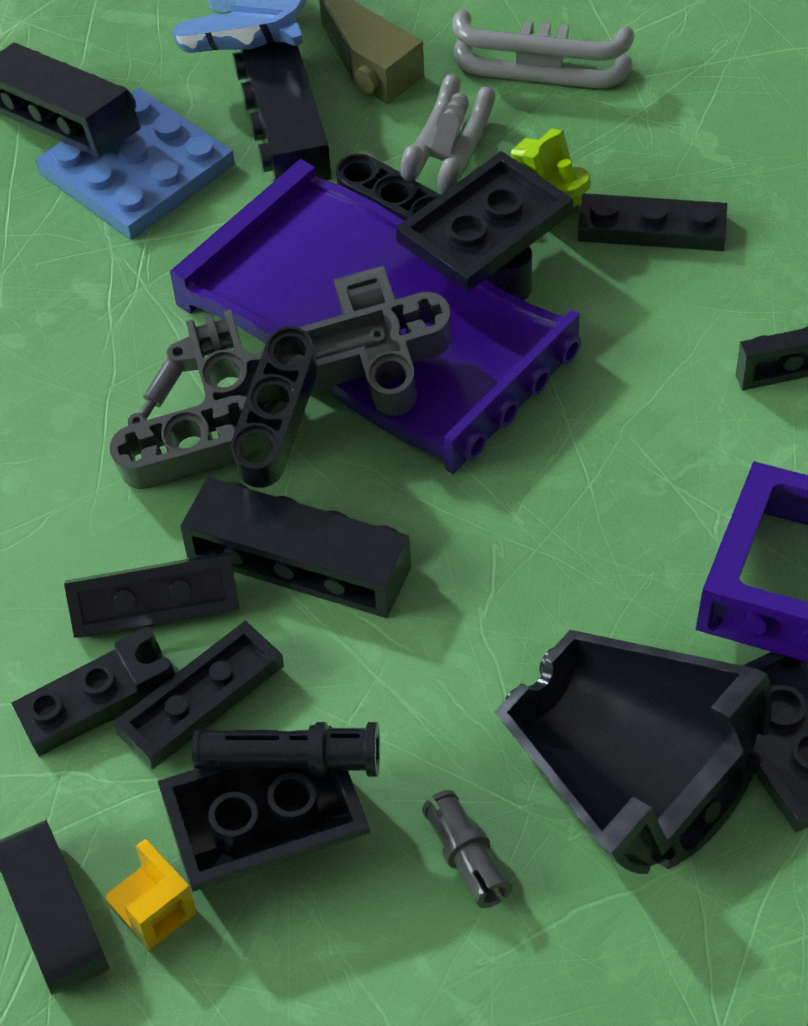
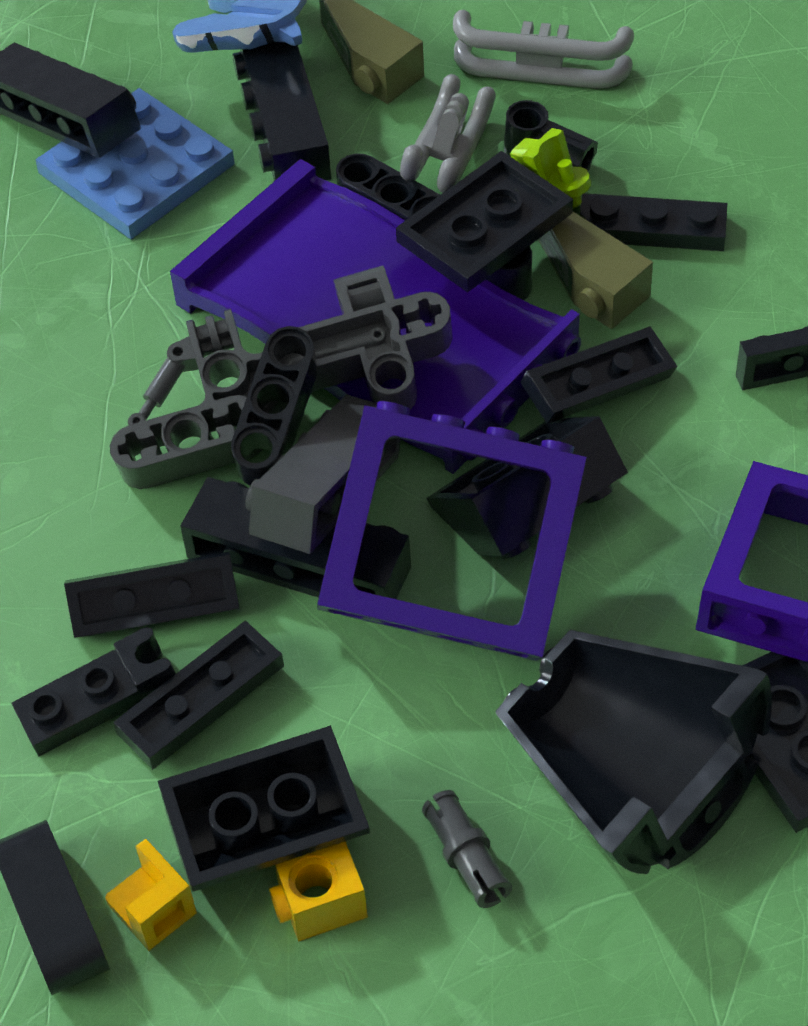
(305, 487): none -> dark grey brick
(316, 915): none -> yellow brick
(318, 749): black pin -> none
(447, 432): none -> dark purple piece
(504, 504): none -> black slope
(531, 121): none -> black piece
(598, 270): none -> olive slope
(598, 374): none -> black plate

